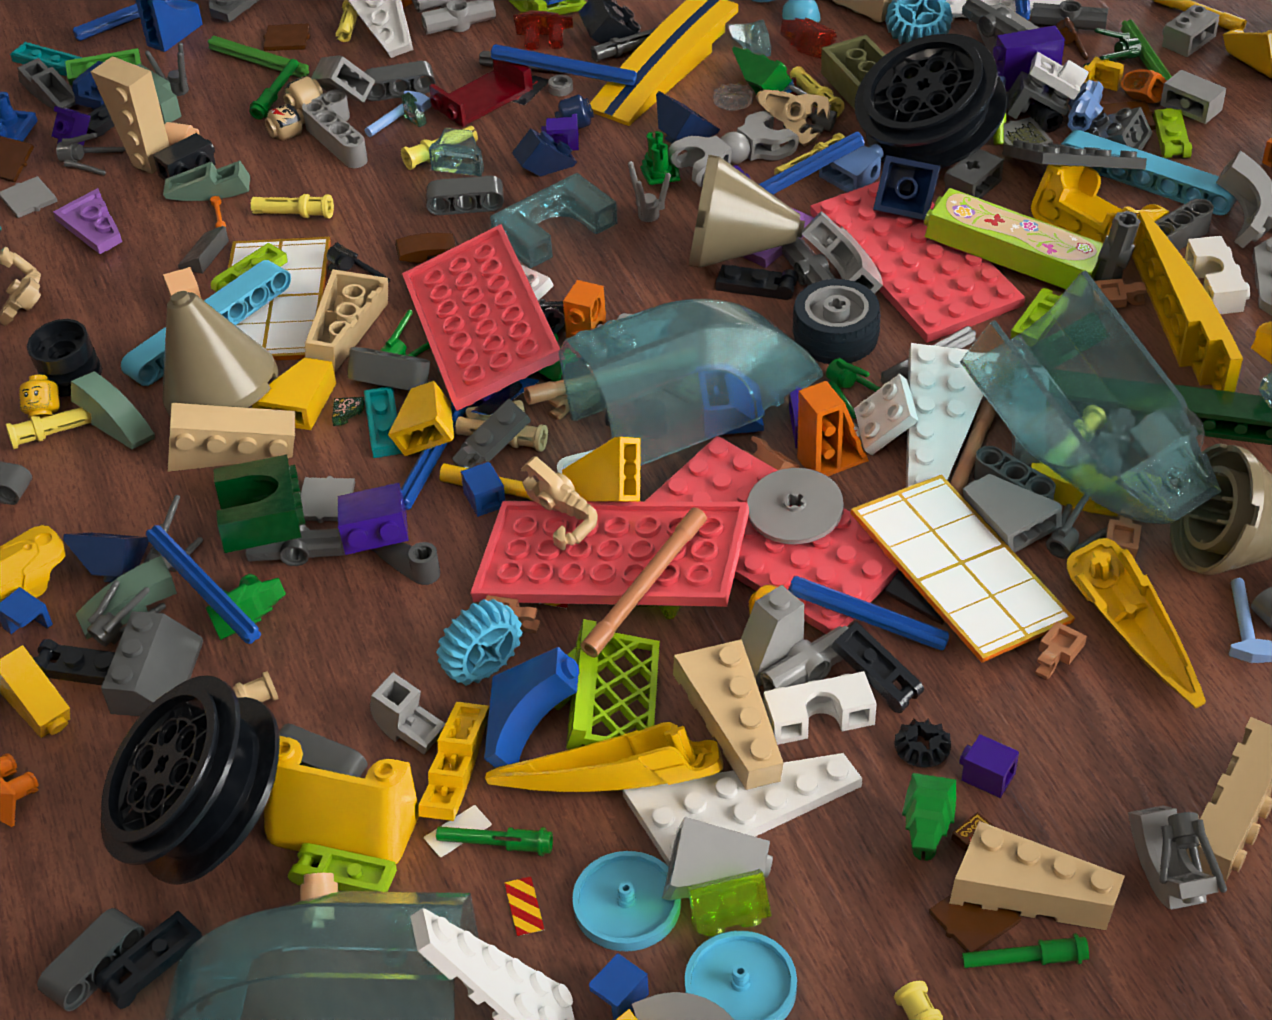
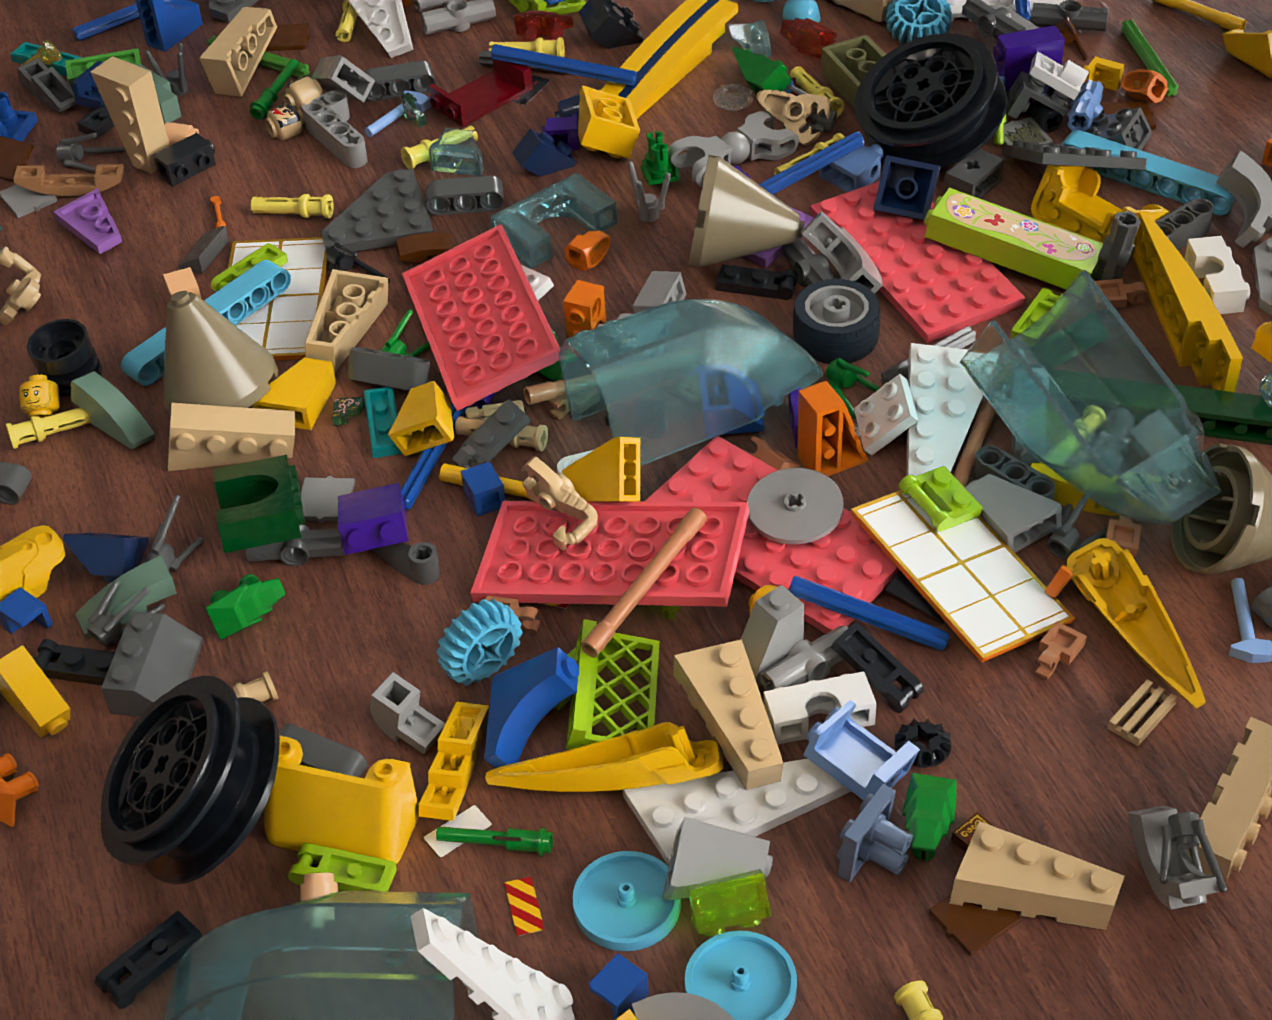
(47, 53): none -> clear yellow pin
(68, 184): none -> medium nougat slope
(70, 124): dark purple brick -> none
(73, 973): dark grey beam -> none
(203, 584): blue axle -> none
(207, 181): sand green slope -> none
(238, 50): none -> tan wedge
(381, 215): none -> dark grey plate
(509, 392): black sticker -> none
(551, 47): none -> light yellow pin
(554, 314): black connector -> none
(560, 85): light grey tile -> none
(587, 250): none -> orange rock
(607, 123): none -> yellow slope
(616, 46): dark grey pin -> none
(660, 289): none -> light grey hinge
(681, 121): dark blue slope -> none
(856, 755): none -> medium blue panel
(873, 837): none -> sand blue plate
(941, 498): none -> lime plate
(989, 765): dark purple brick -> none
(1046, 952): green pin -> none
(1059, 581): none -> orange tile
(1124, 49): dark green plant -> none
(1155, 695): none -> tan tile
(1172, 133): lime plate -> none
(1190, 30): light grey brick -> none
(1194, 96): light grey brick -> none

